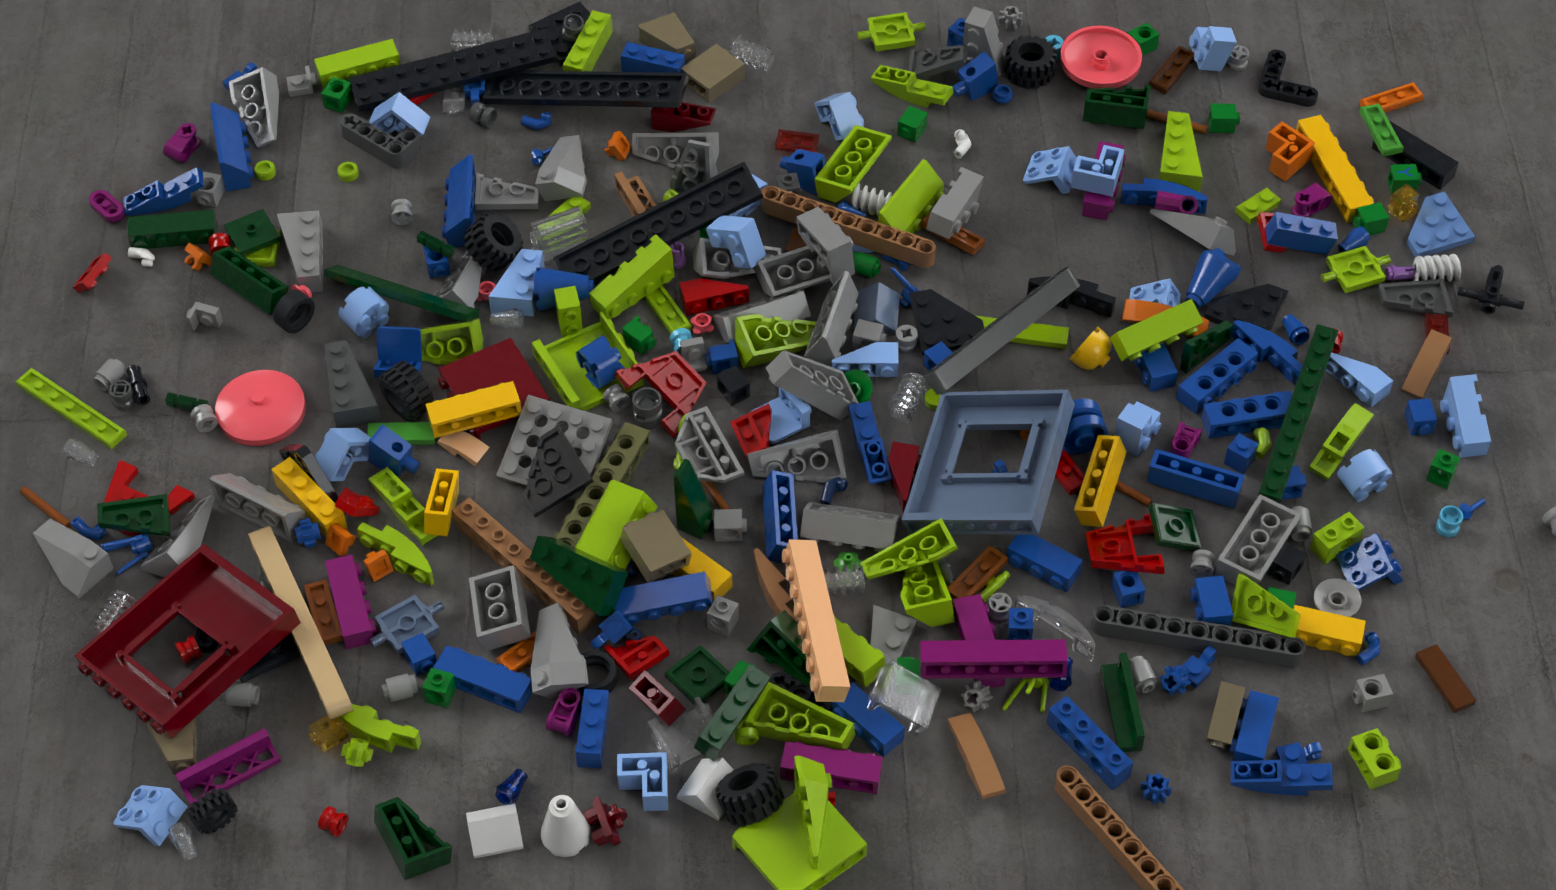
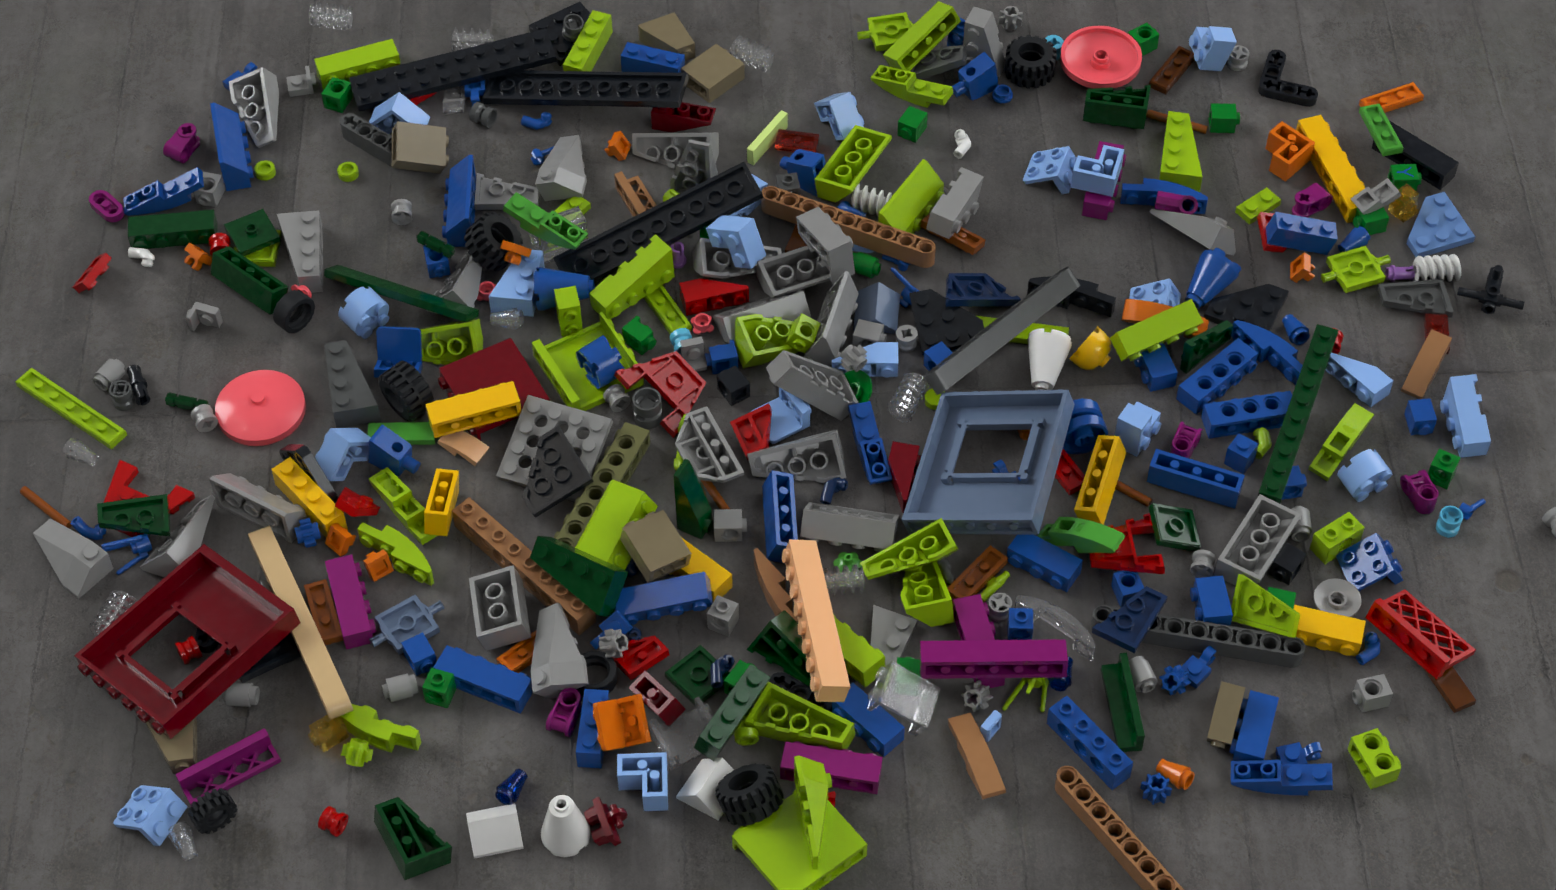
(331, 17): none -> clear piece
(419, 147): none -> dark tan brick
(514, 252): none -> orange tile
(544, 225): none -> bright green slope
(613, 643): none -> light grey gear
(621, 722): none -> orange bracket
(719, 668): none -> dark blue arm
(766, 137): none -> yellowish green tile
(803, 333): none -> lime brick
(853, 358): none -> light grey gear
(922, 37): none -> lime brick
(976, 290): none -> dark blue wing
(991, 725): none -> light blue tile
(1047, 356): none -> white cone
(1083, 535): none -> bright green slope
(1133, 620): none -> dark blue wing
(1179, 775): none -> orange cone
(1301, 268): none -> orange tile
(1376, 198): none -> light grey slope
(1415, 641): none -> red fence
(1420, 491): none -> magenta piece

